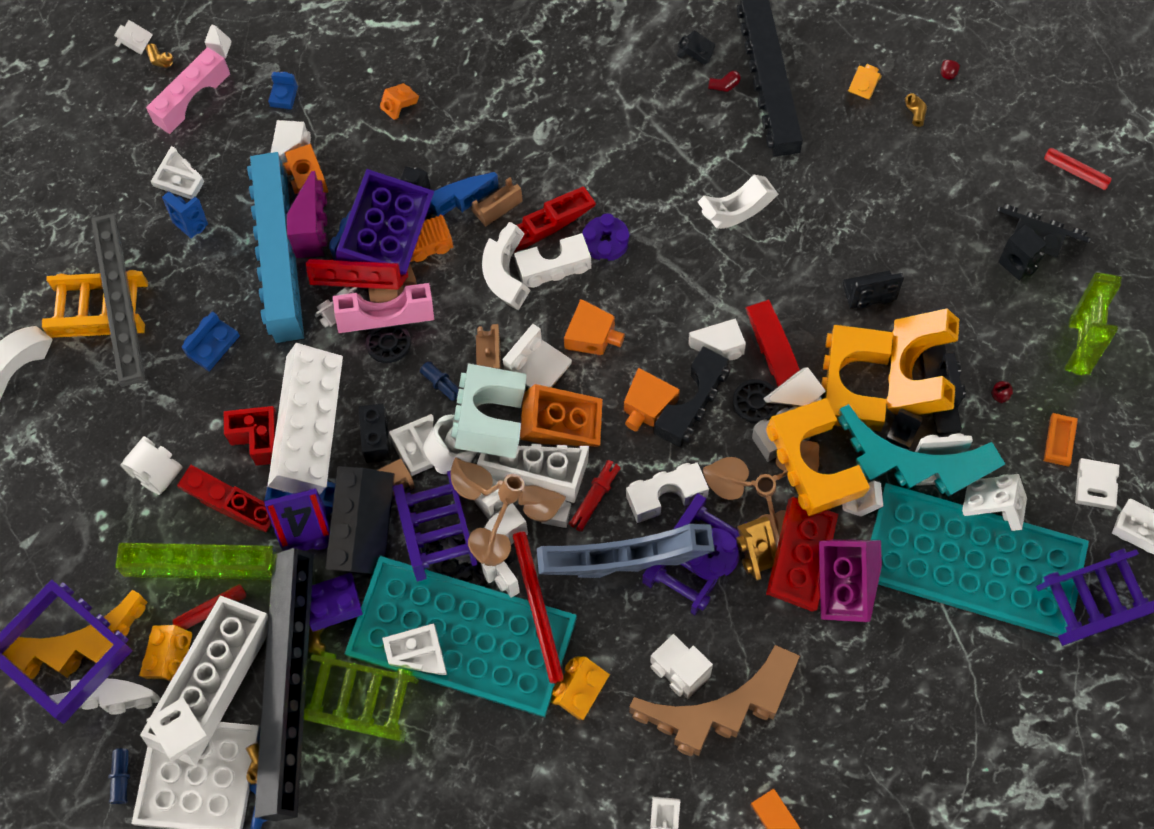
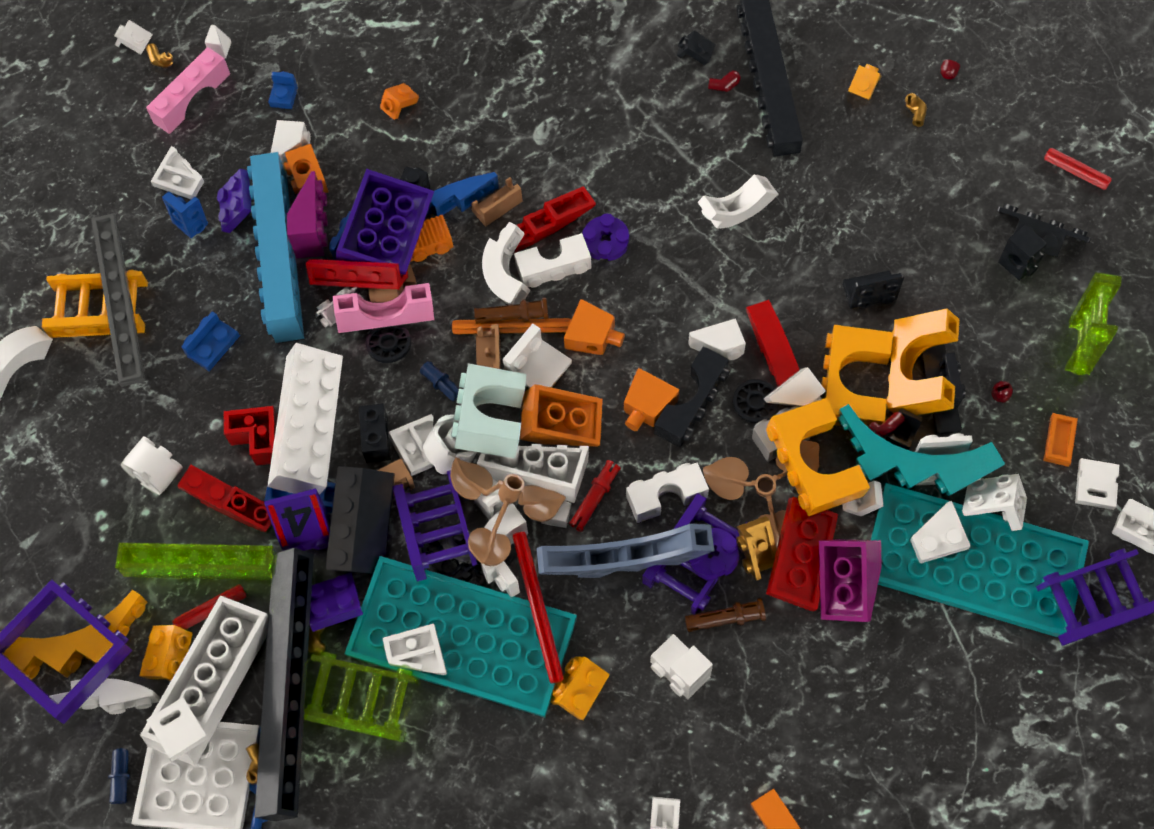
(234, 201): none -> dark purple plate
(524, 310): none -> reddish brown pin
(550, 325): none -> orange axle
(693, 723): medium nougat arch -> none
(737, 614): none -> reddish brown pin
(888, 425): none -> dark red arm
(940, 536): none -> white wing

